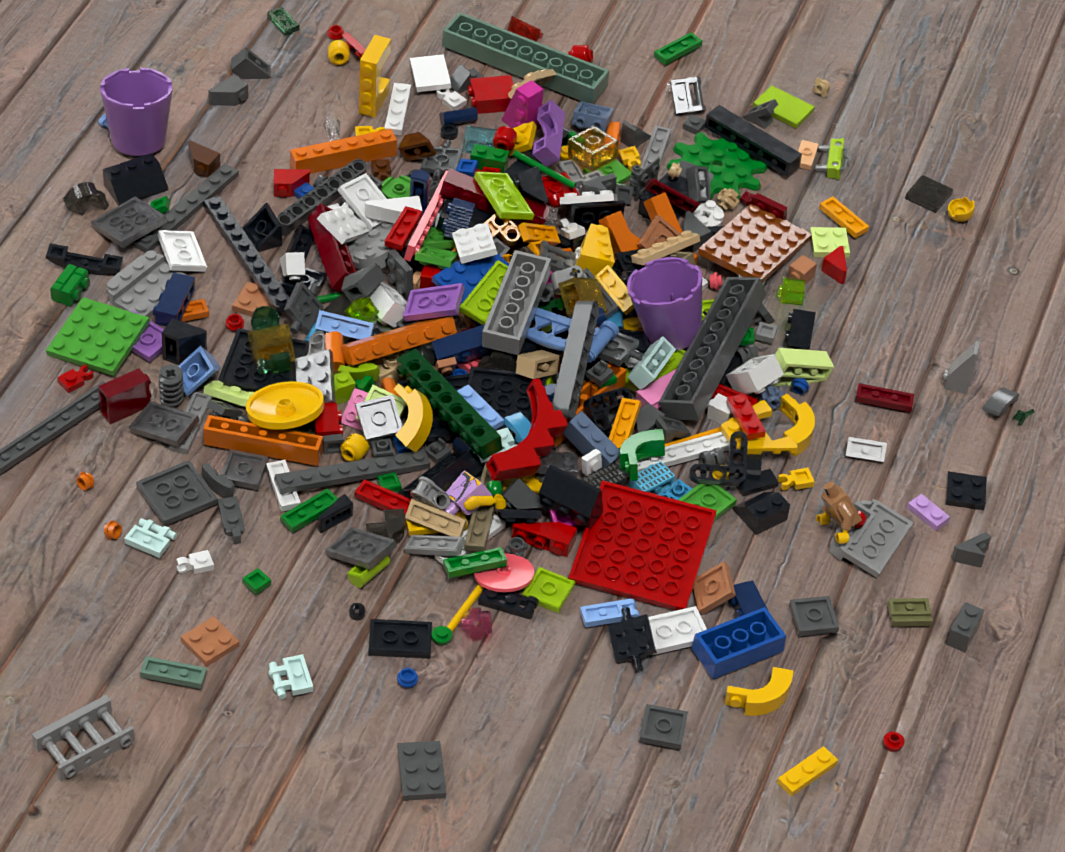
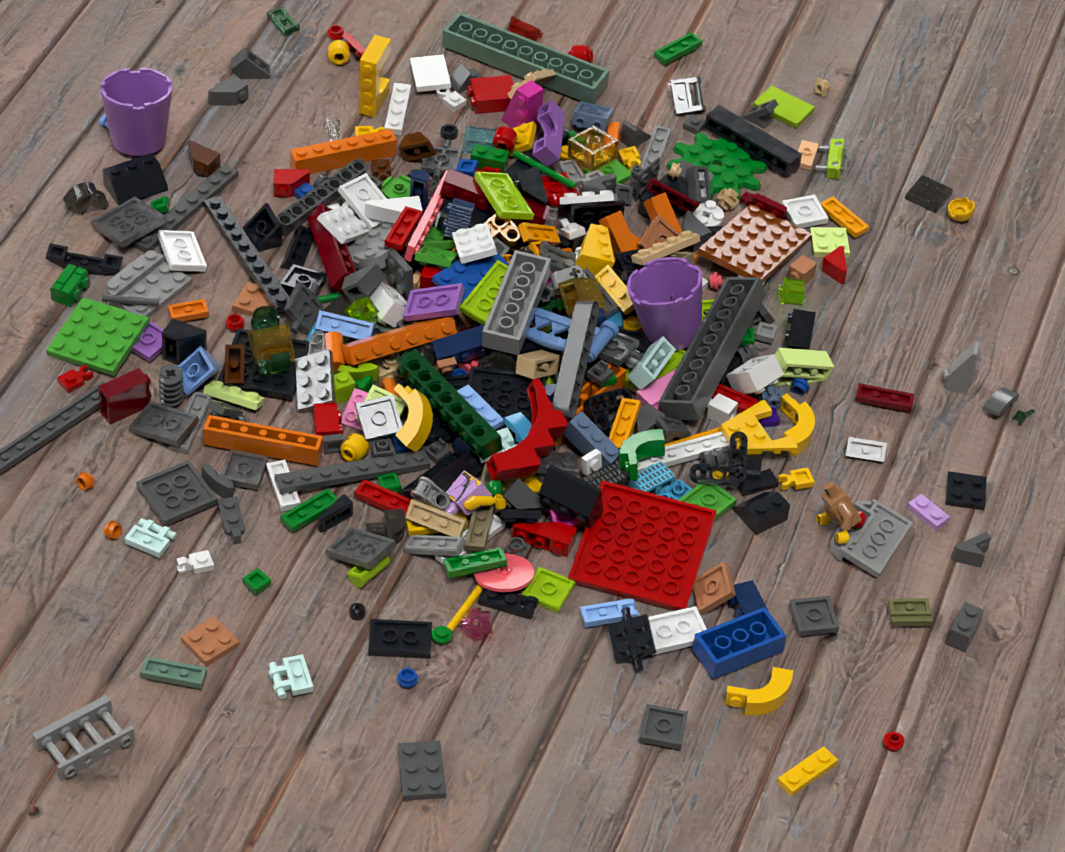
(130, 300): none -> dark grey bar
(174, 299): dark blue brick -> none
(234, 363): none -> reddish brown slope
(285, 405): yellow dish -> none
(293, 265): white slope -> none
(459, 116): dark blue brick -> none
(746, 416): red plate -> none
(772, 420): none -> dark purple tile
(805, 211): none -> white plate

